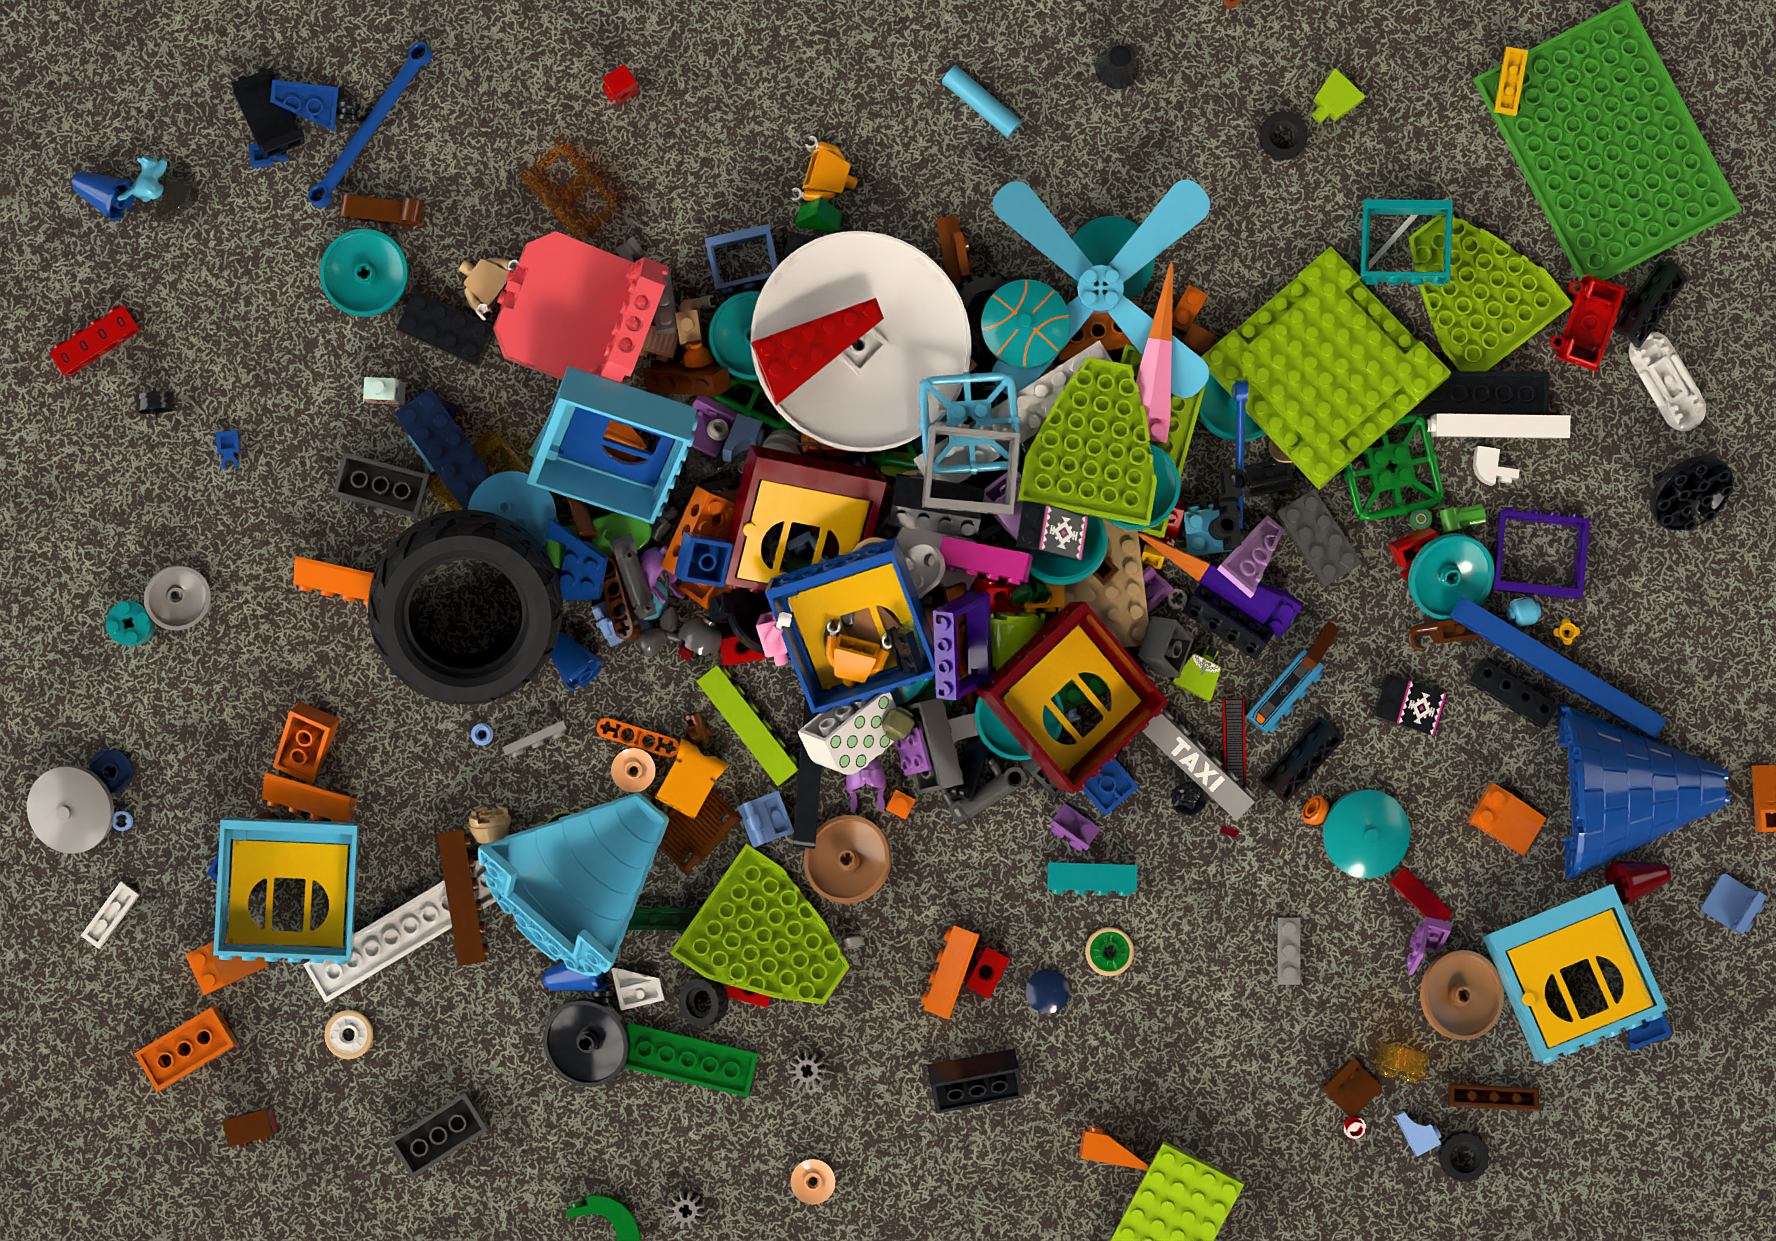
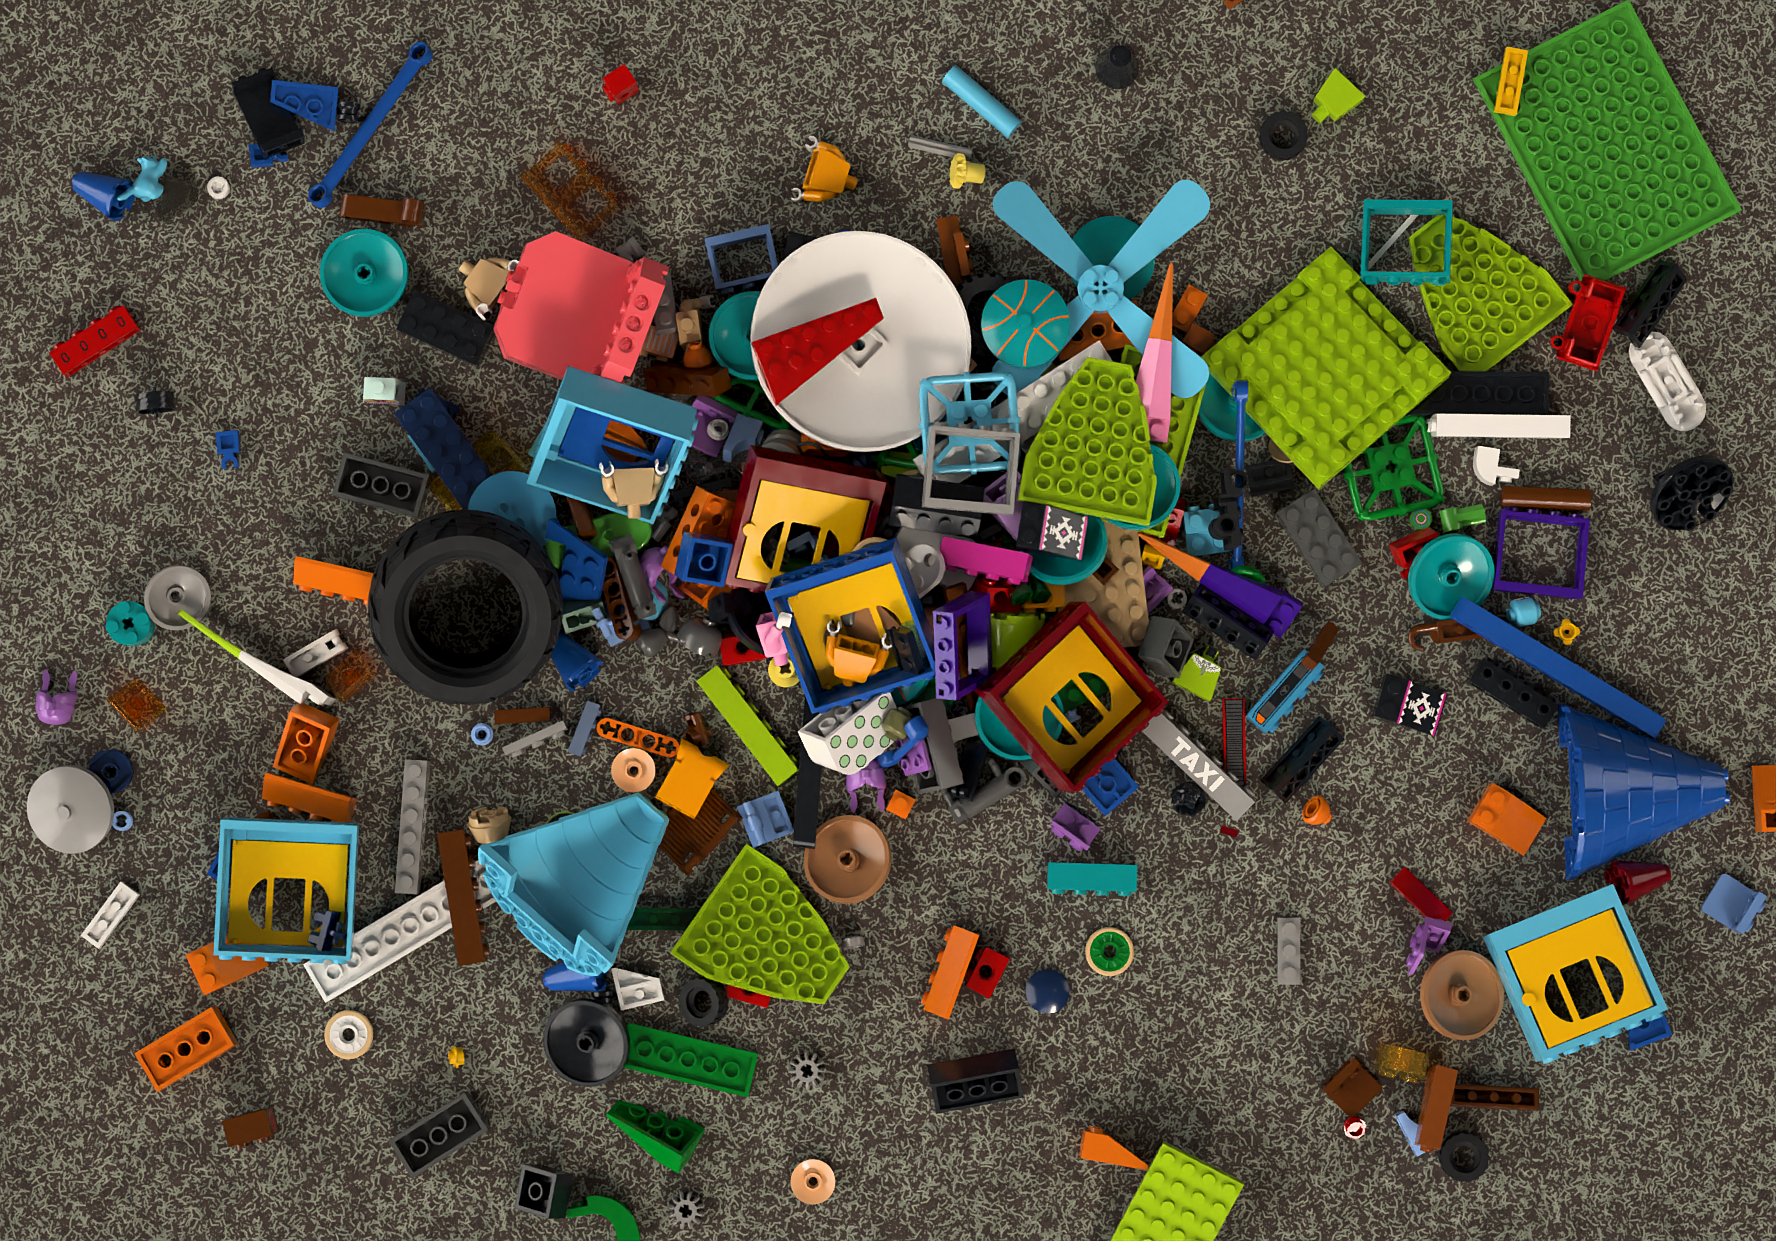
(59, 708): none -> medium lavender hair
(136, 705): none -> clear orange slope
(218, 187): none -> white tile
(294, 687): none -> white plate
(314, 654): none -> white plate
(330, 930): none -> dark blue hips
(350, 677): none -> clear orange slope
(412, 827): none -> light grey brick
(456, 1056): none -> yellow plate
(524, 715): none -> reddish brown piece
(543, 1191): none -> black brick
(578, 614): none -> sand green arch
(583, 731): none -> sand blue piece
(633, 486): none -> tan torso
(663, 1138): none -> green wedge
(685, 652): dark red plate -> none
(783, 675): none -> light yellow gear
(819, 216): green slope -> none
(916, 731): none -> blue piece
(938, 147): none -> light grey axle
(965, 171): none -> light yellow gear
(1247, 562): lavender wing -> none
(1366, 833): teal dish -> none
(1435, 1107): none -> dark orange slope
(1545, 498): none -> reddish brown brick

